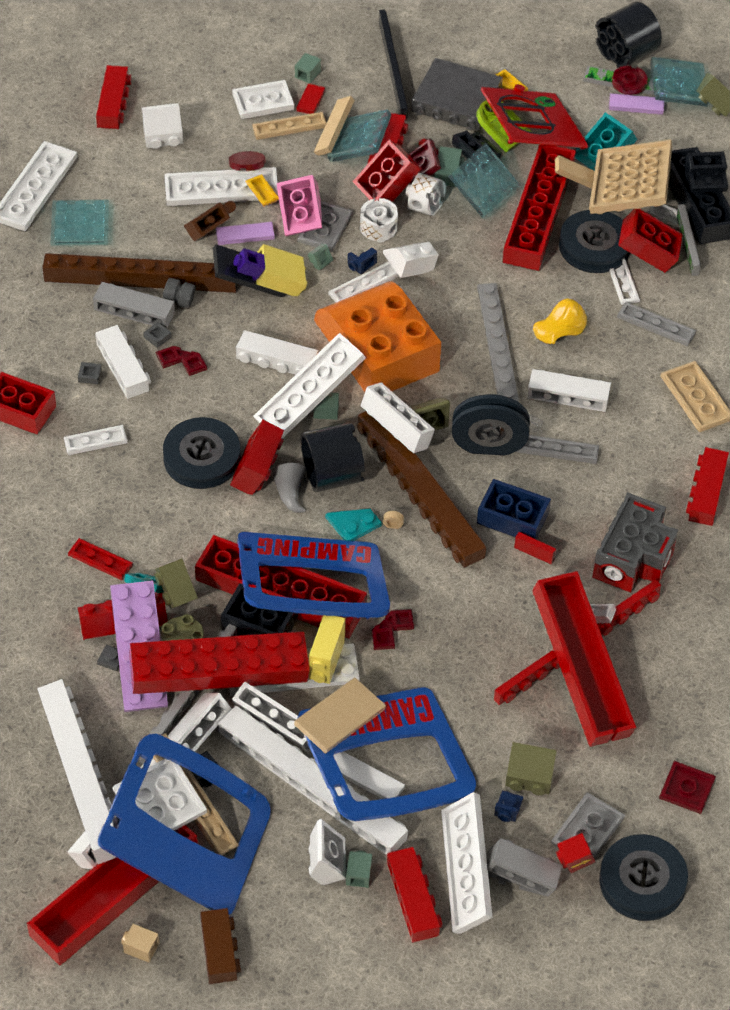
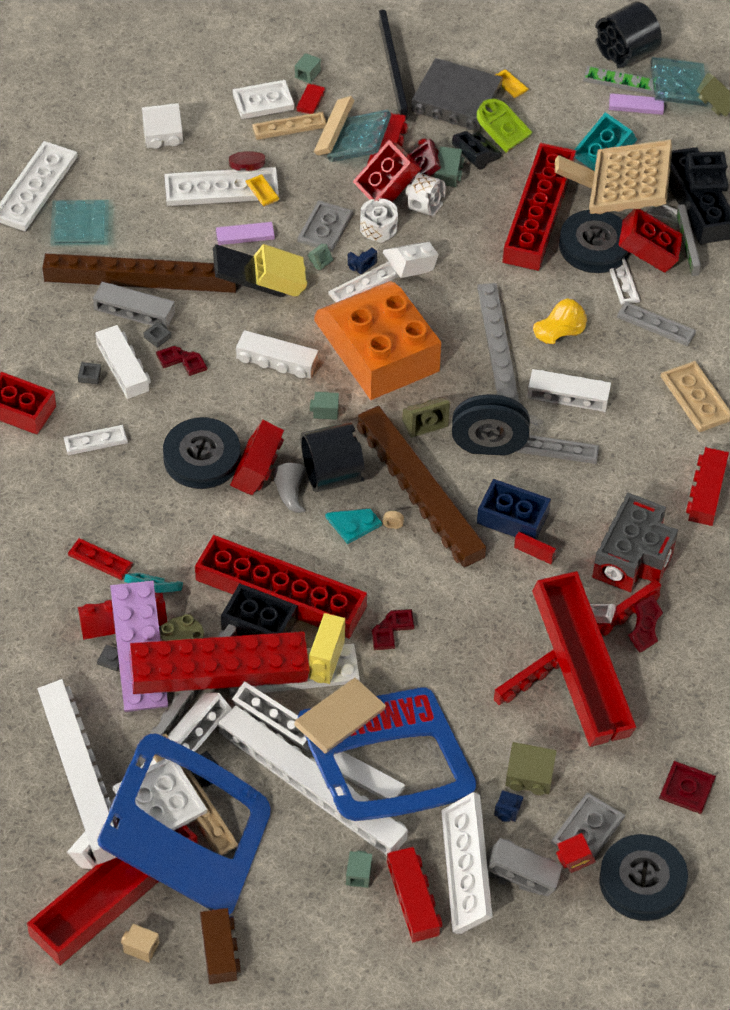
(113, 96): red brick -> none
(175, 583): olive slope -> none
(179, 293): dark grey wheel -> none
(209, 219): reddish brown brick -> none
(250, 263): dark purple brick -> none
(300, 205): bright pink slope -> none
(311, 384): white plate -> none
(312, 553): blue door -> none
(327, 854): white slope -> none
(397, 417): white brick -> none
(484, 181): clear light blue plate -> none
(561, 126): red door -> none
(629, 80): dark red tile -> none
(644, 632): none -> dark red tile

